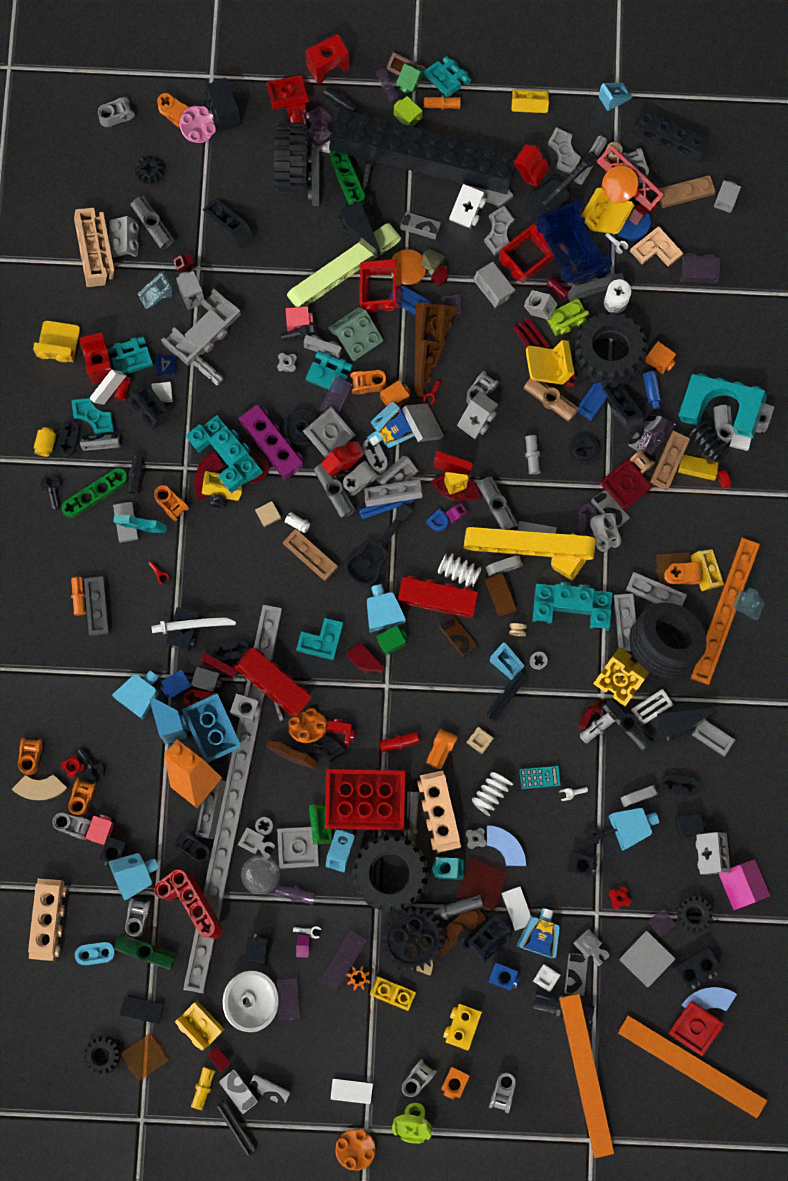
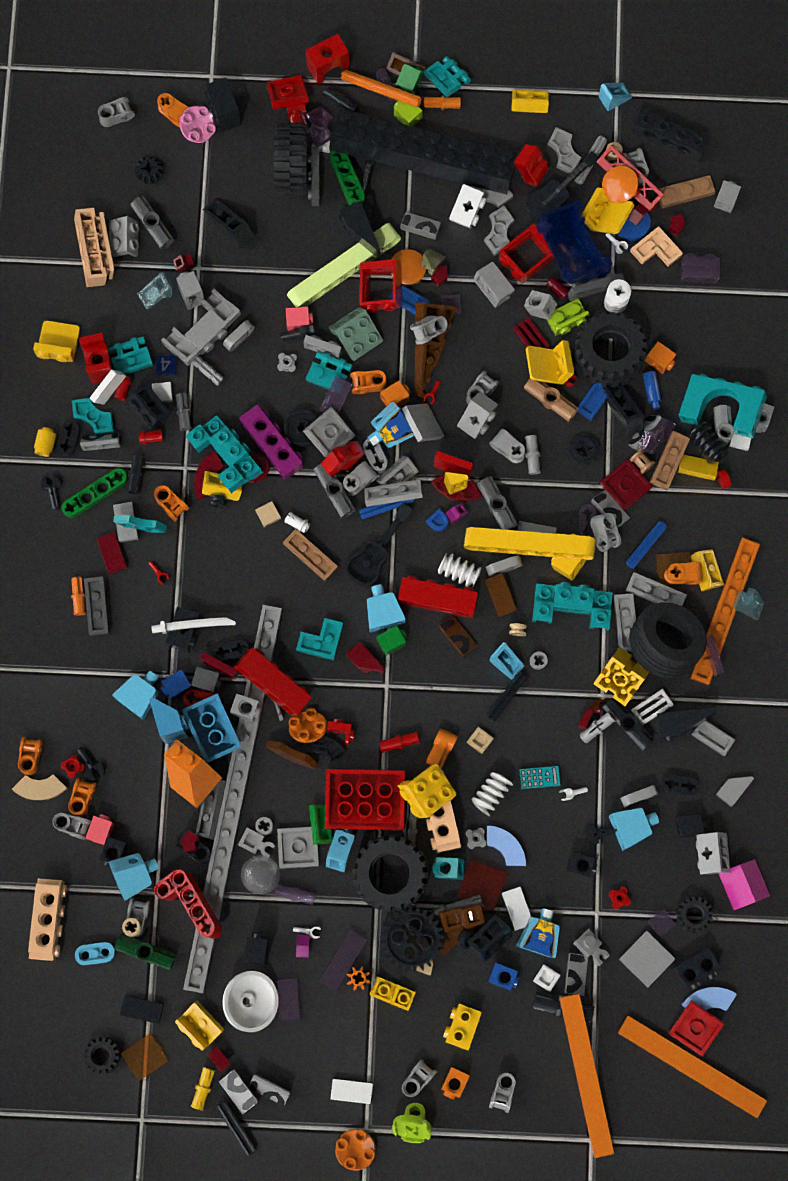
(111, 553): none -> dark red tile
(133, 921): none -> tan bush
(150, 436): none -> red pin
(183, 412): none -> dark grey axle
(189, 842): none -> dark red piece
(238, 335): none -> light grey beam
(381, 88): none -> orange axle
(426, 329): none -> light grey piece
(427, 791): none -> yellow bracket
(461, 916): none -> reddish brown slope
(506, 444): none -> light grey piece
(646, 544): none -> blue axle
(676, 224): none -> dark red piece
(714, 656): none -> tile
(733, 789): none -> light grey tile

